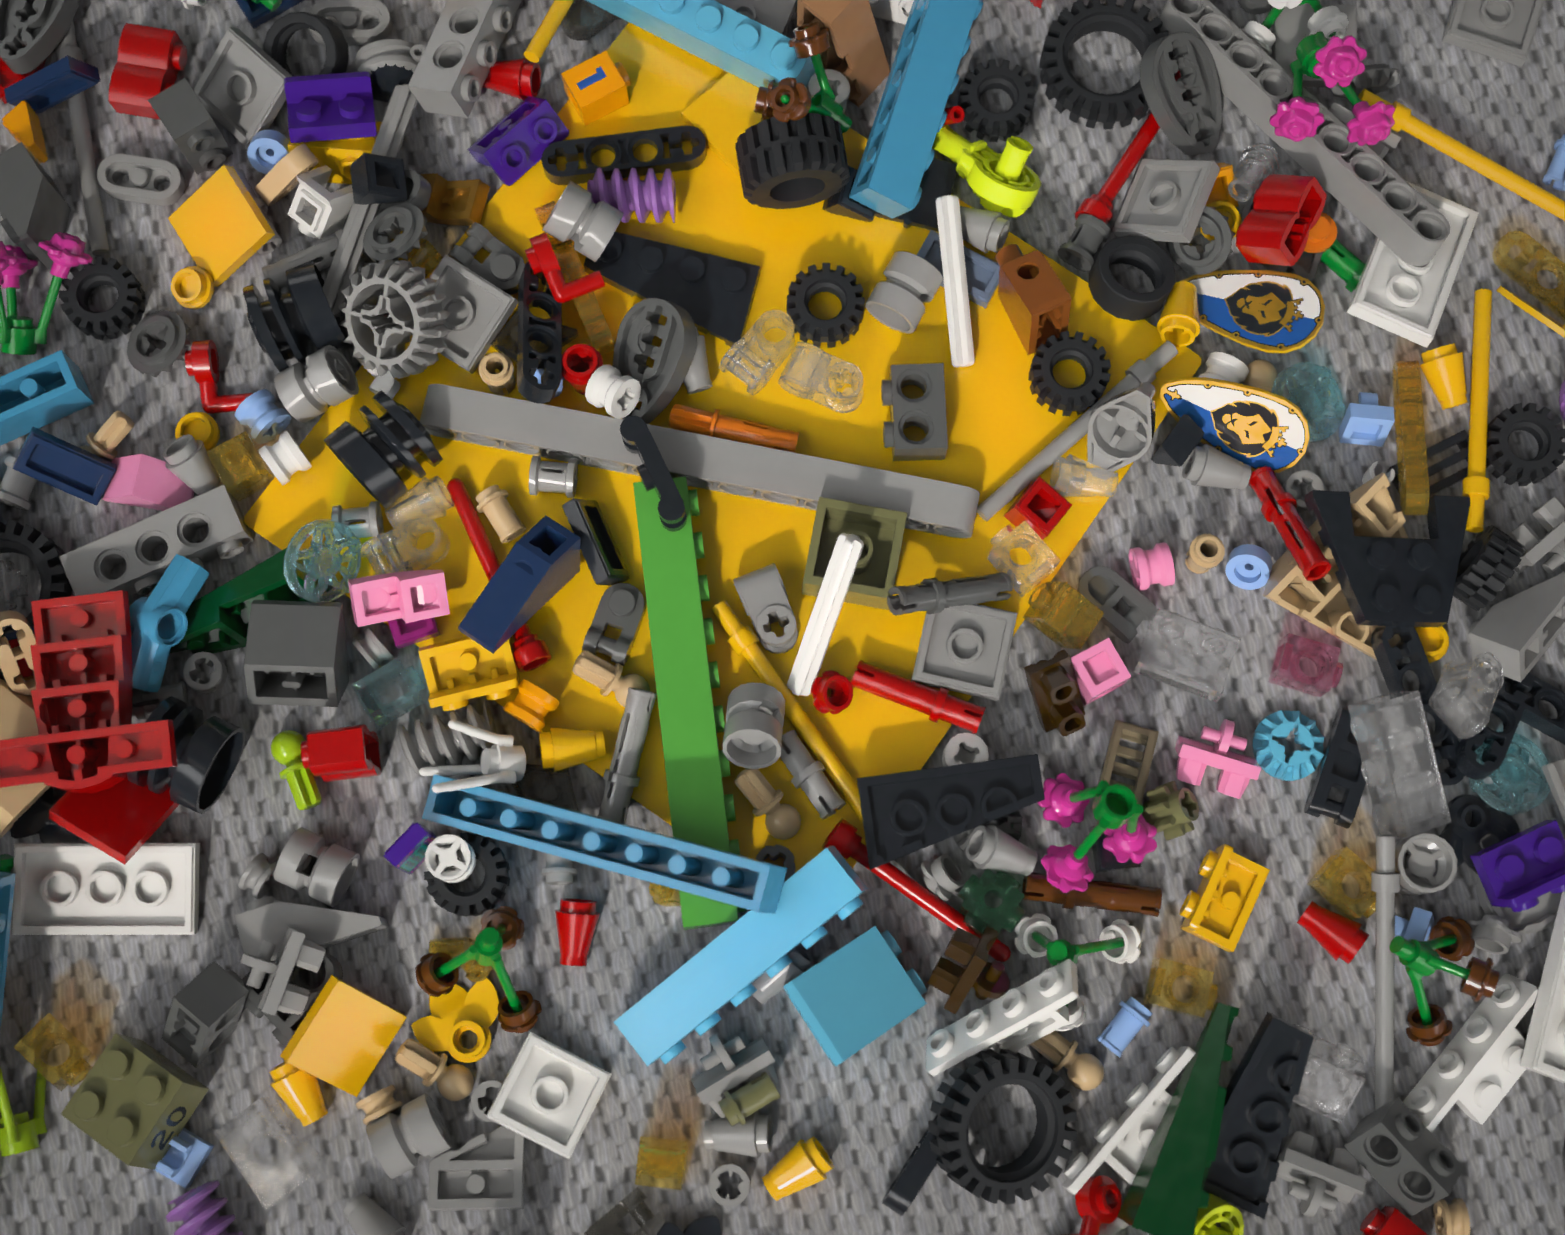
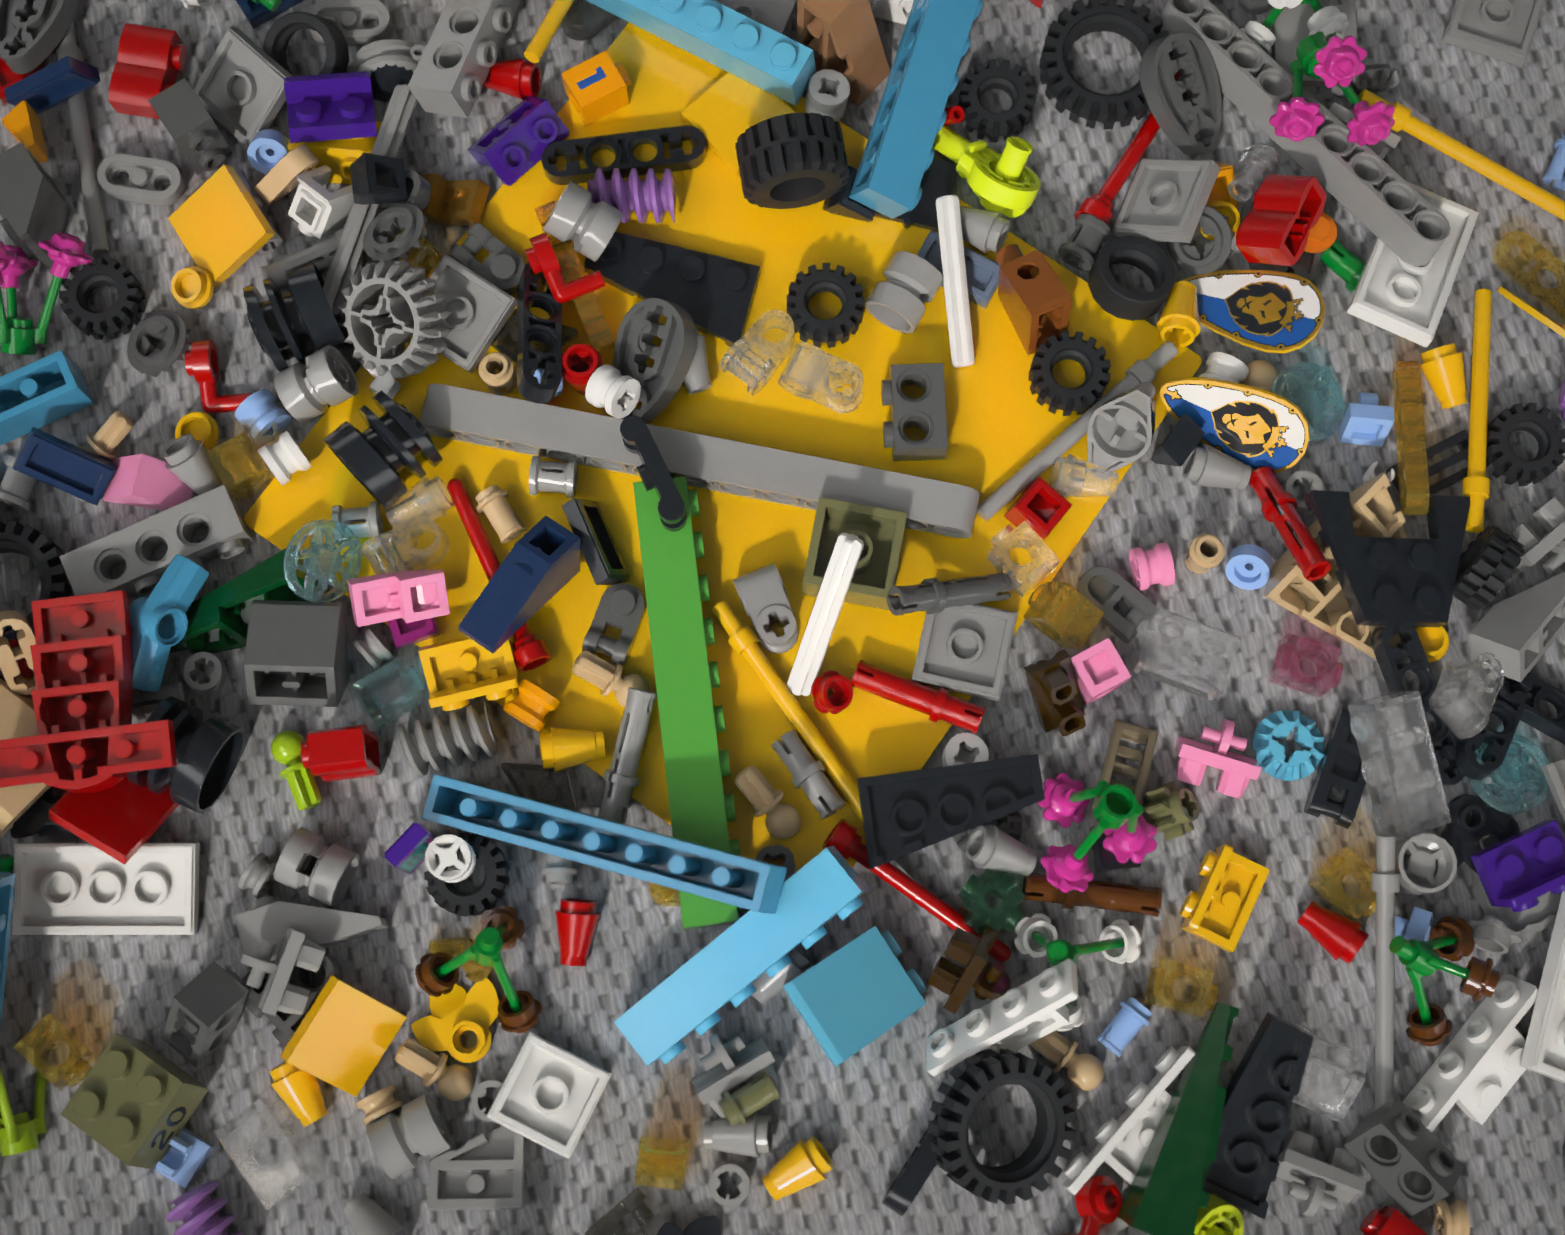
(498, 764): white plant -> none
(731, 428): orange axle -> none
(754, 725): light grey wheel -> none
(792, 99): reddish brown plant -> none
(943, 876): light grey plate -> none

